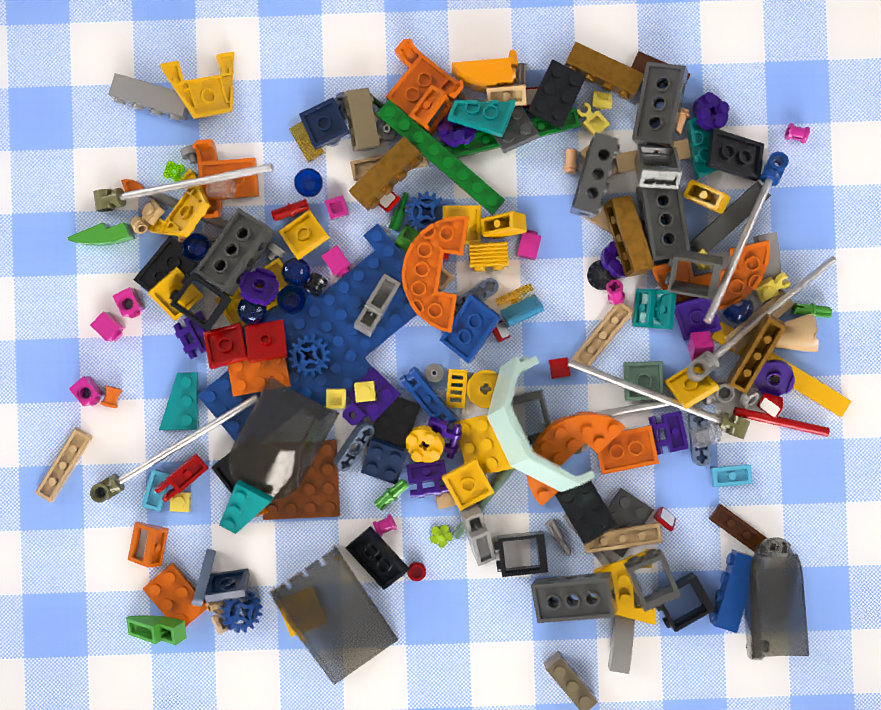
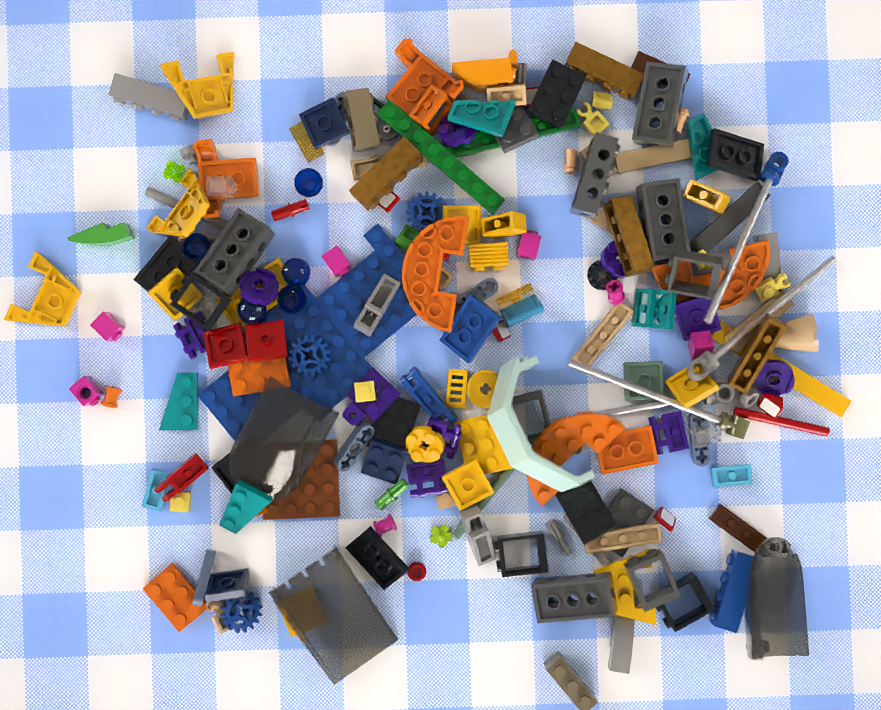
(54, 300): none -> yellow wing
(63, 465): tan tile -> none
(107, 198): flat silver piece -> none
(115, 484): flat silver piece -> none
(121, 299): dark pink brick -> none
(131, 185): orange tile -> none
(151, 213): tan plate -> none
(154, 546): orange tile -> none
(157, 629): bright green slope -> none
(275, 251): light grey tile -> none
(303, 234): yellow plate -> none
(315, 284): black wheel -> none
(336, 207): dark pink plate -> none
(336, 398): light yellow plate -> none
(398, 215): green axle -> none
(439, 373): light grey tile -> none
(559, 368): red tile -> none
(657, 177): dark grey window -> none
(718, 108): dark purple plate -> none
(741, 313): clear blue hair -> none
(797, 133): dark pink bush -> none
(817, 311): bright green axle -> none

